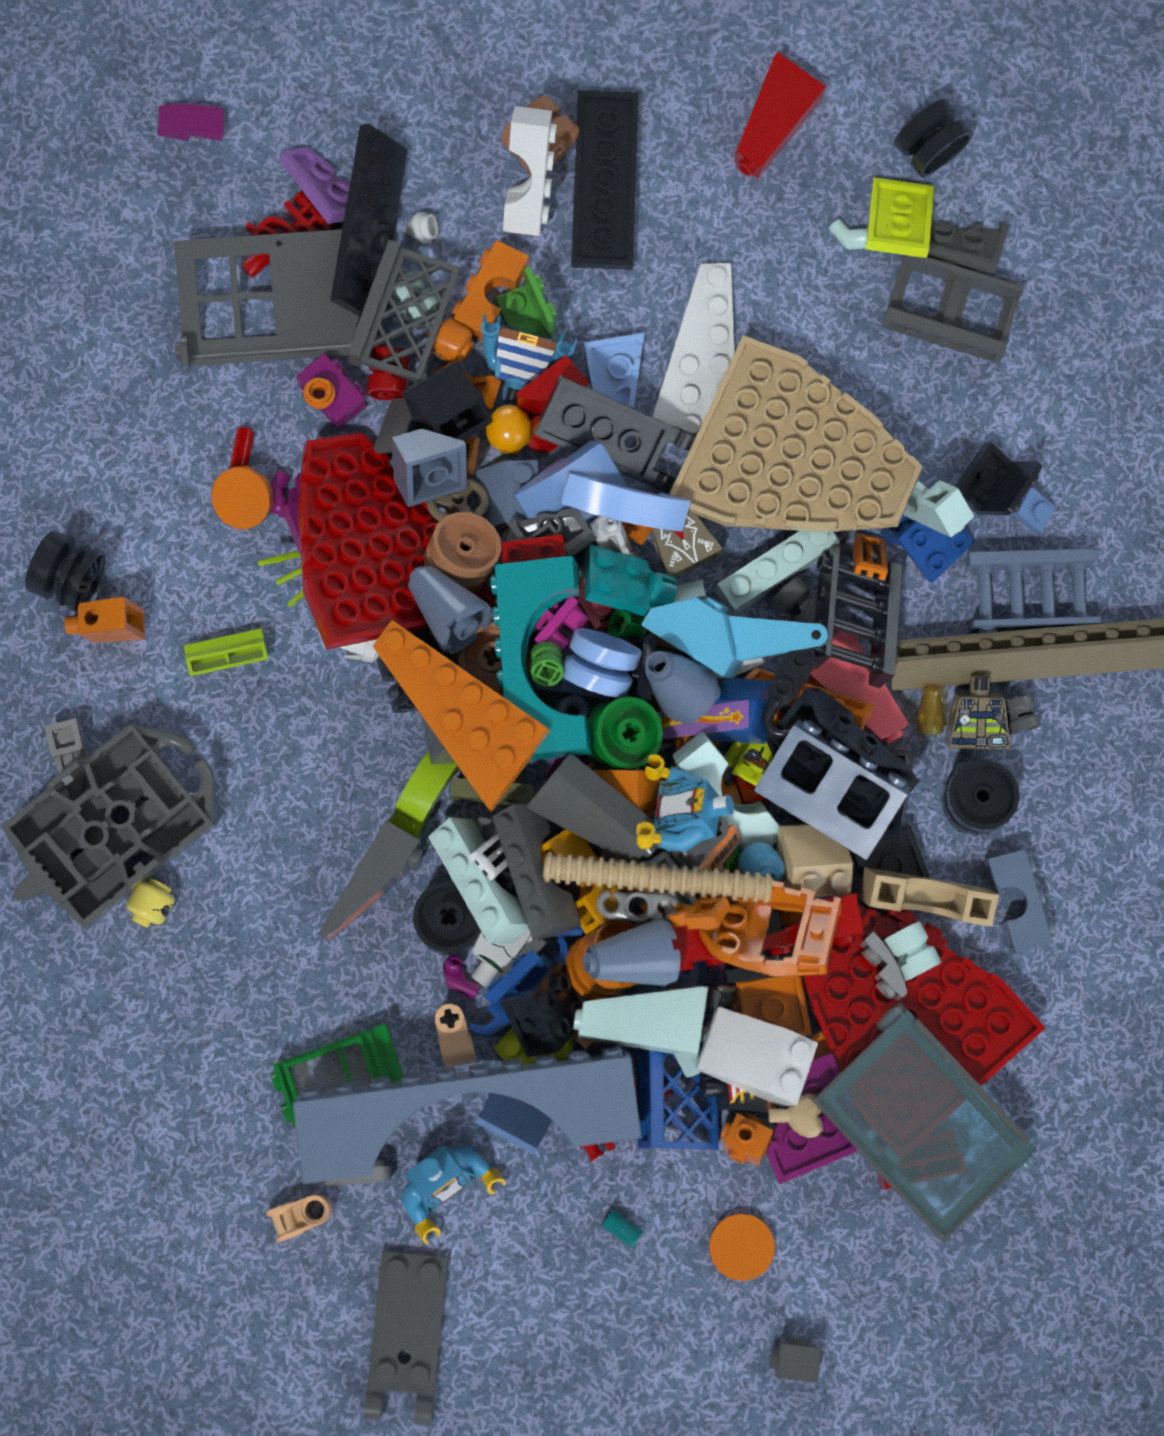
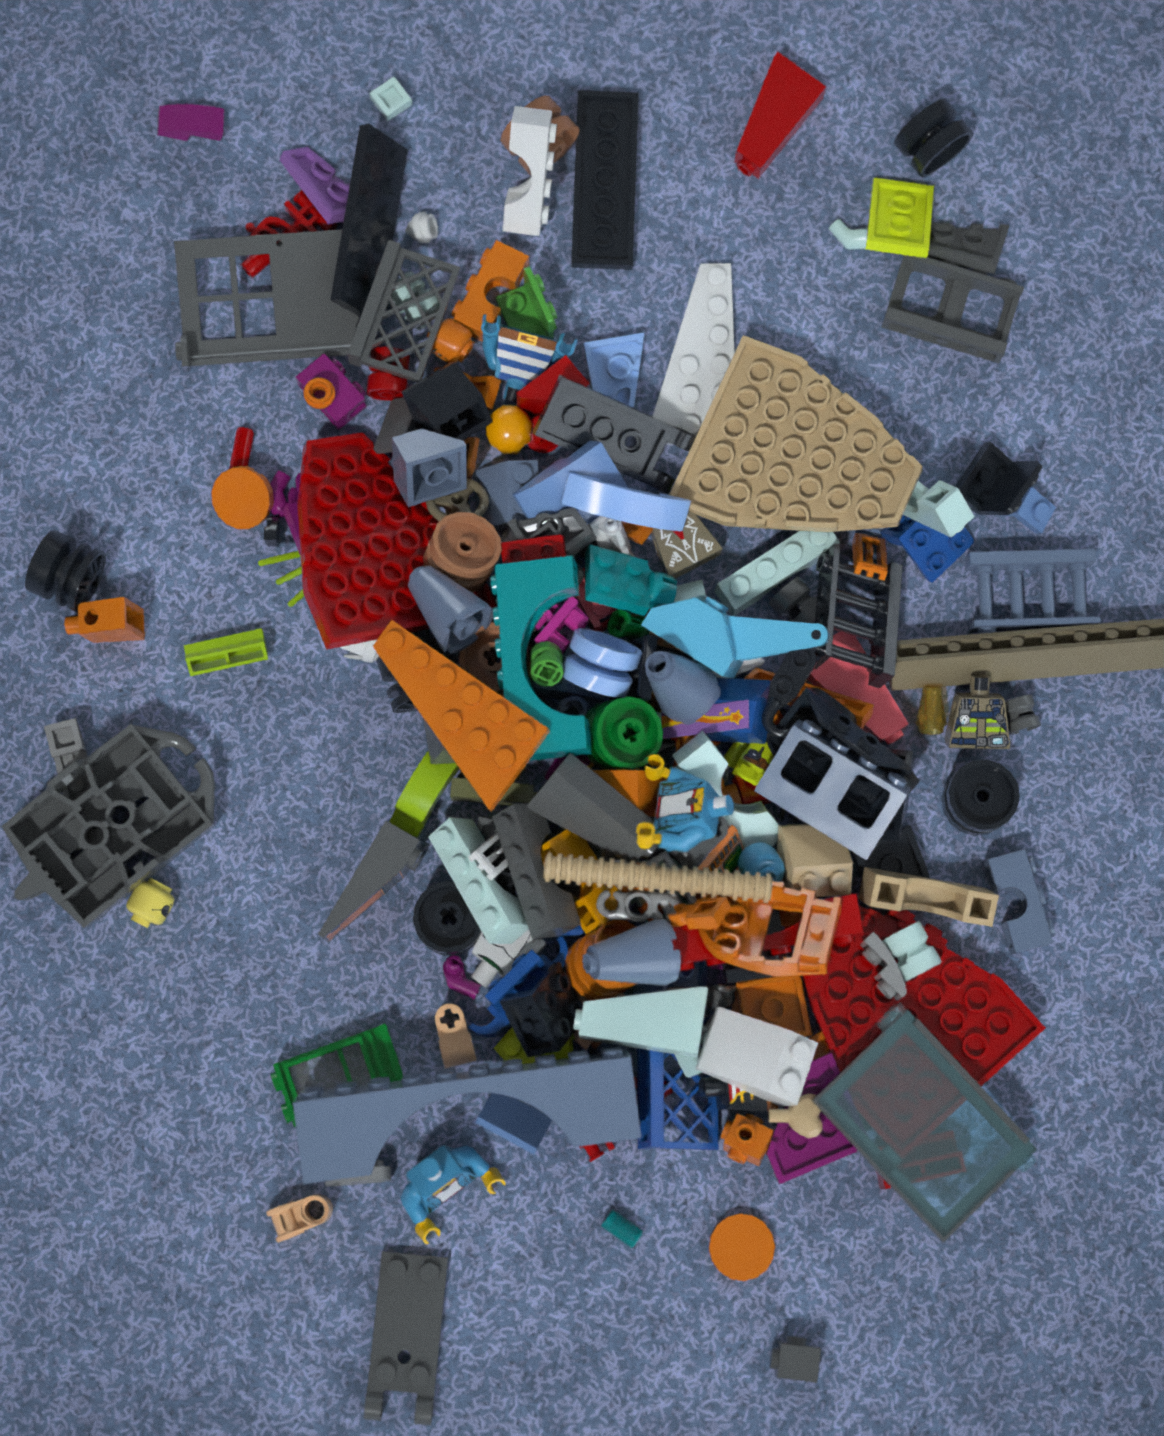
(272, 531): none -> black tile
(390, 98): none -> light aqua plate

